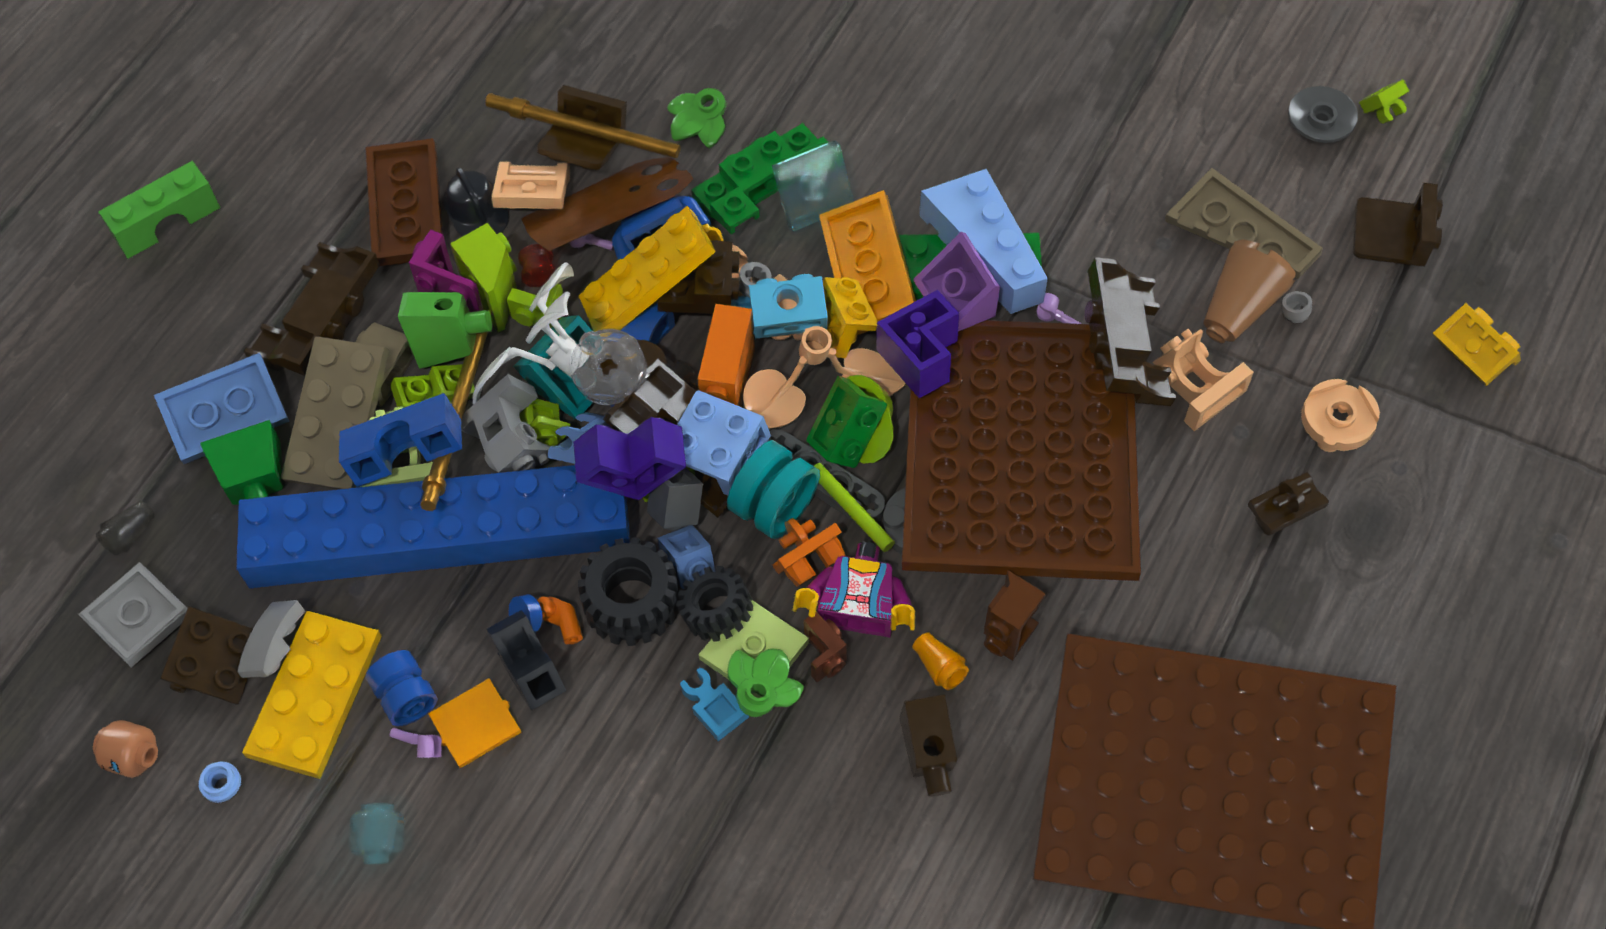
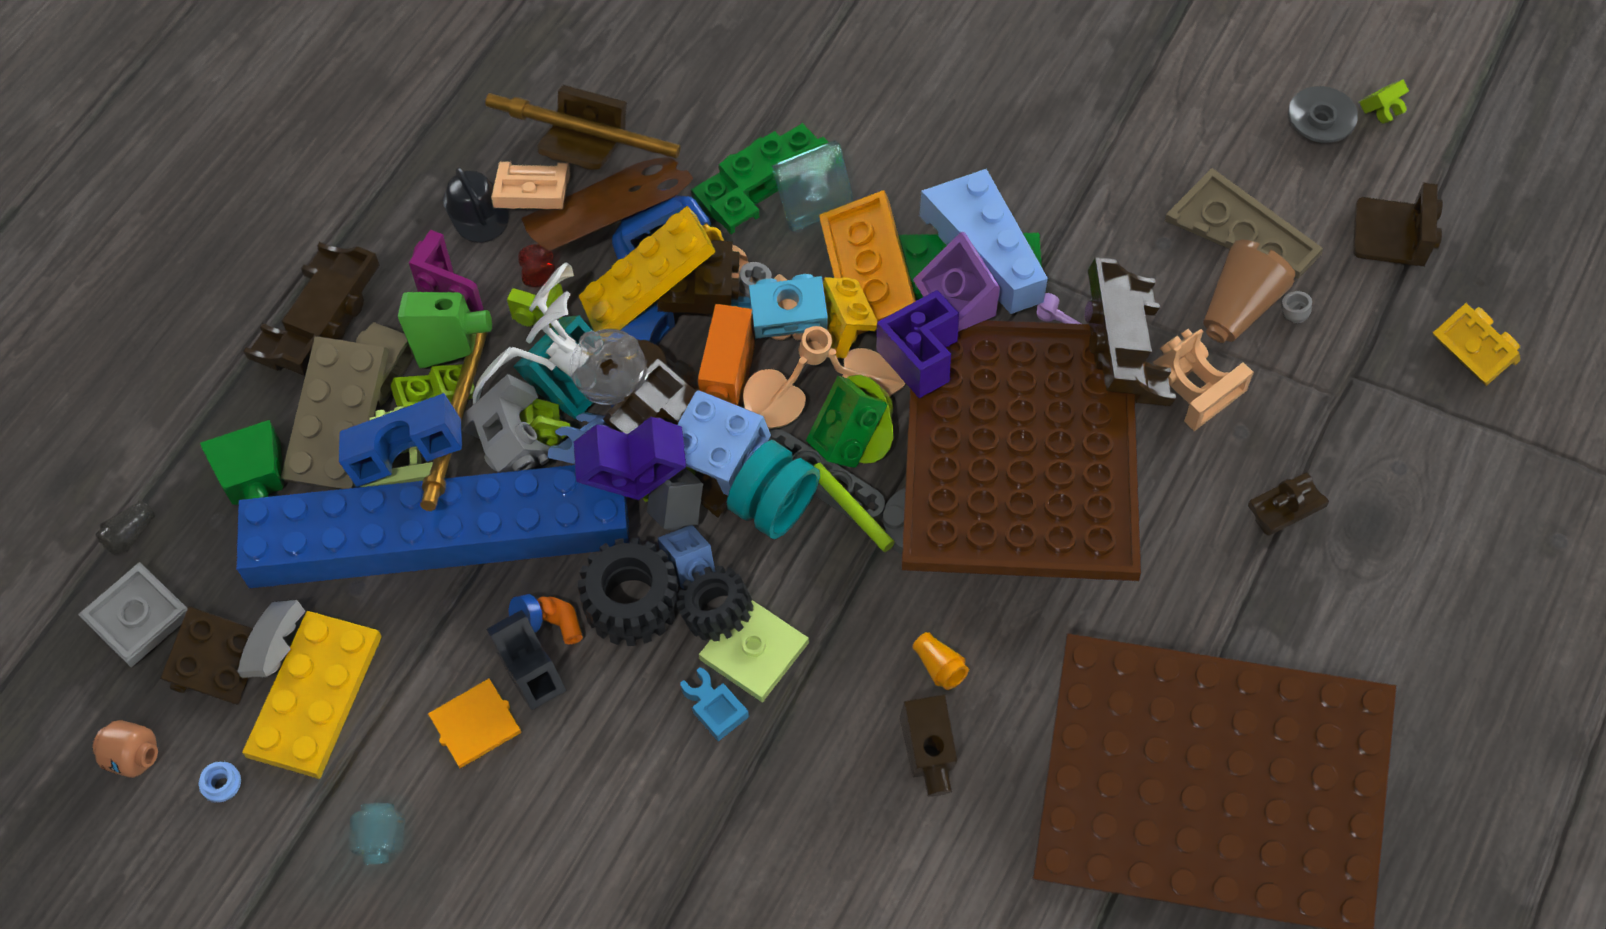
(135, 217): bright green arch -> none
(219, 405): medium blue plate -> none
(400, 687): blue wheel -> none
(402, 197): reddish brown plate -> none
(427, 745): lavender hand -> none
(485, 261): lime slope -> none
(591, 239): lavender hand -> none
(694, 118): bright green plate -> none
(763, 676): bright green plate -> none
(824, 543): orange hips -> none
(827, 640): copper bracket -> none
(859, 595): torso -> none
(1009, 617): reddish brown window -> none
(1337, 434): light nougat plate -> none

